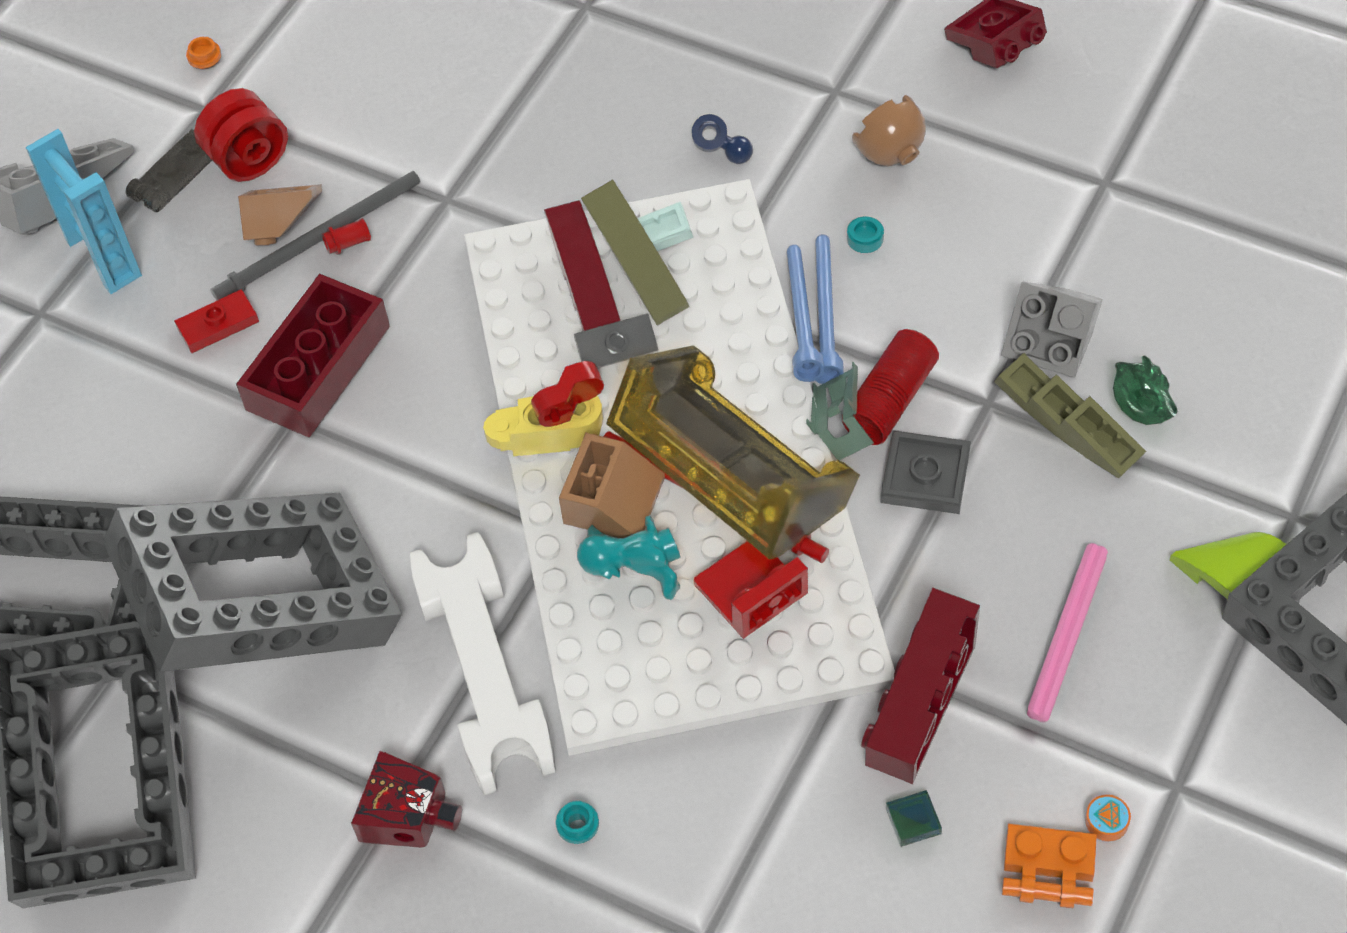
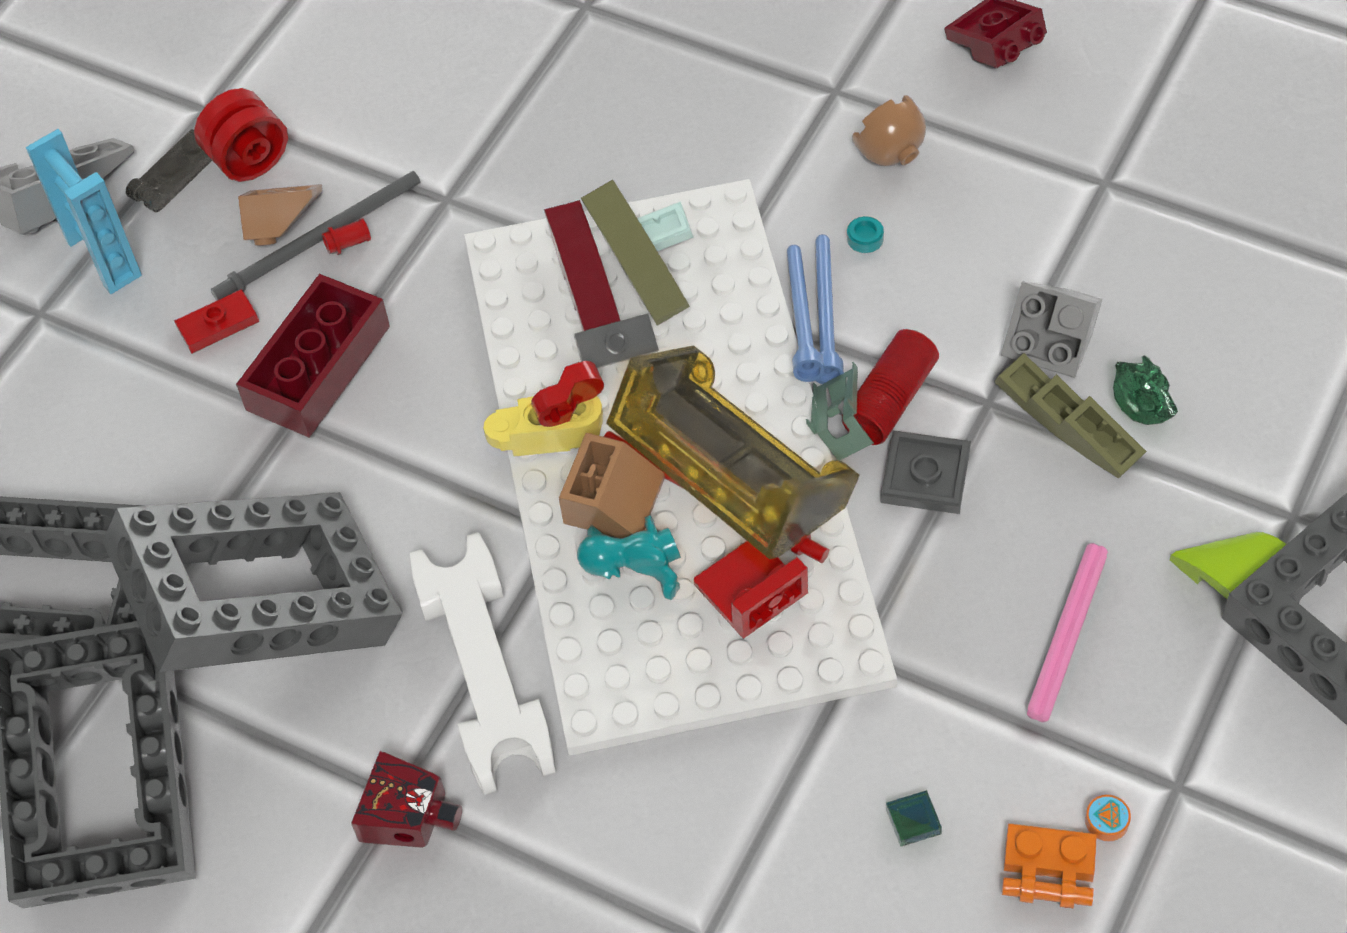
(203, 52): orange plate -> none
(577, 811): teal plate -> none
(737, 148): dark blue plate -> none
(922, 686): dark red wedge -> none

